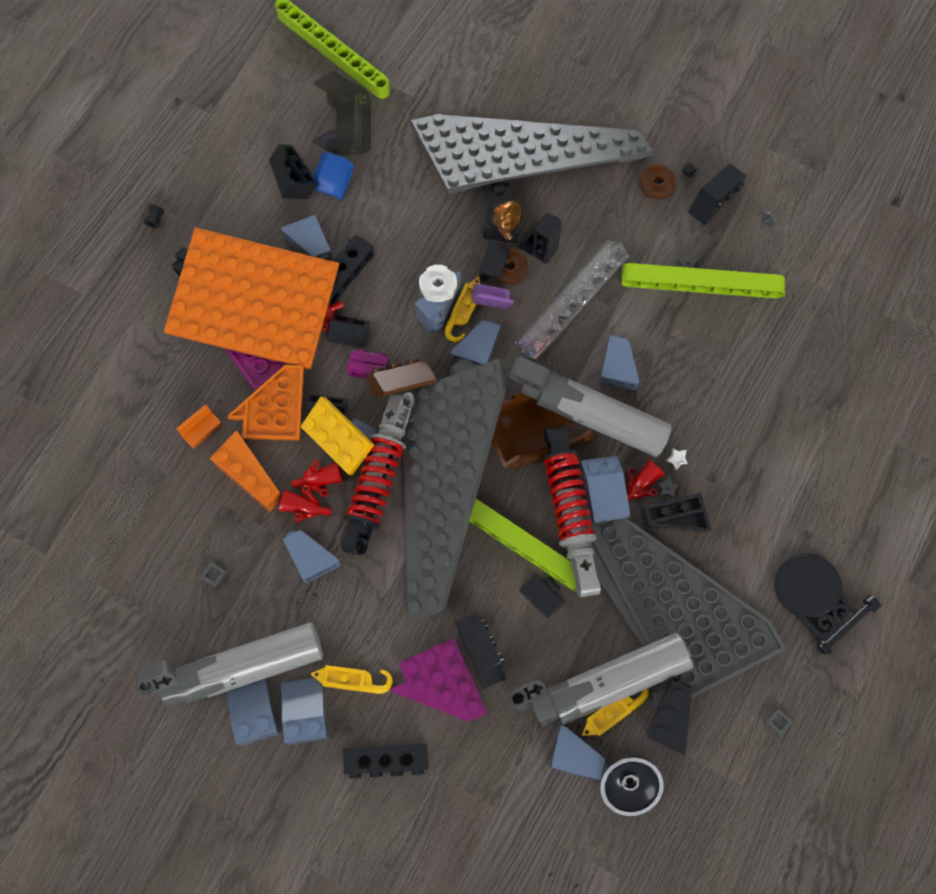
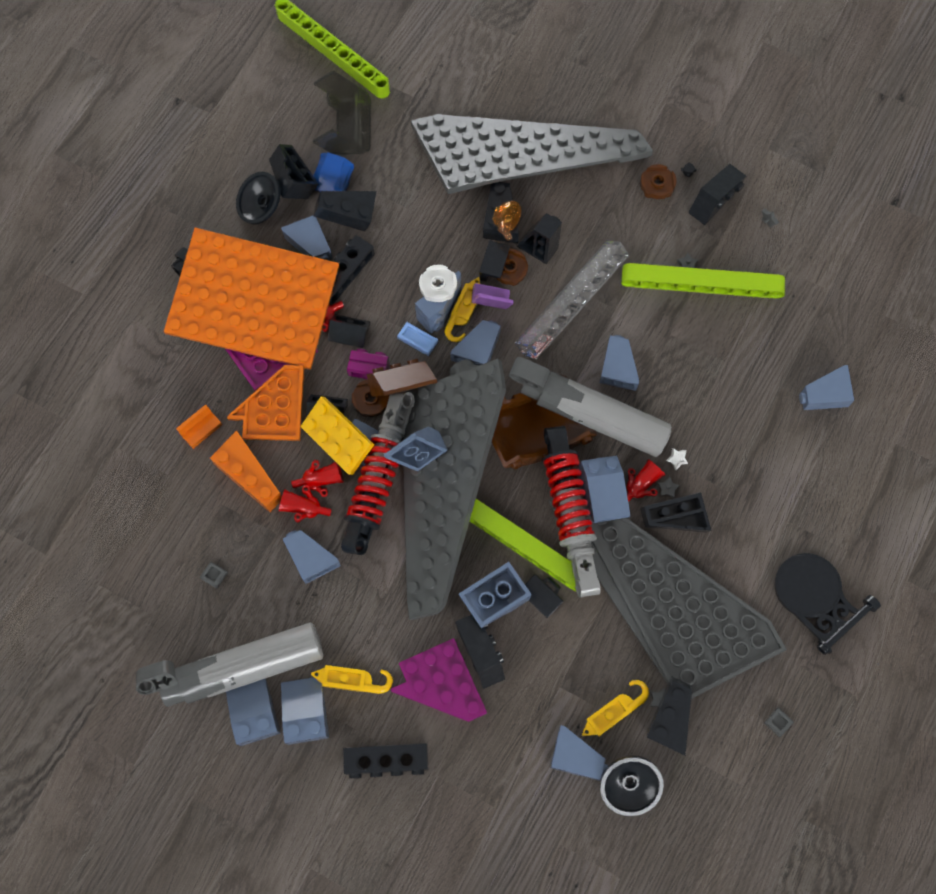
(153, 216): black bush -> none
(258, 198): none -> black dish
(346, 208): none -> black wedge
(368, 408): none -> reddish brown plate
(417, 339): none -> light blue tile
(418, 449): none -> sand blue slope
(495, 595): none -> sand blue slope
(606, 682): light grey piece -> none
(828, 391): none -> sand blue slope

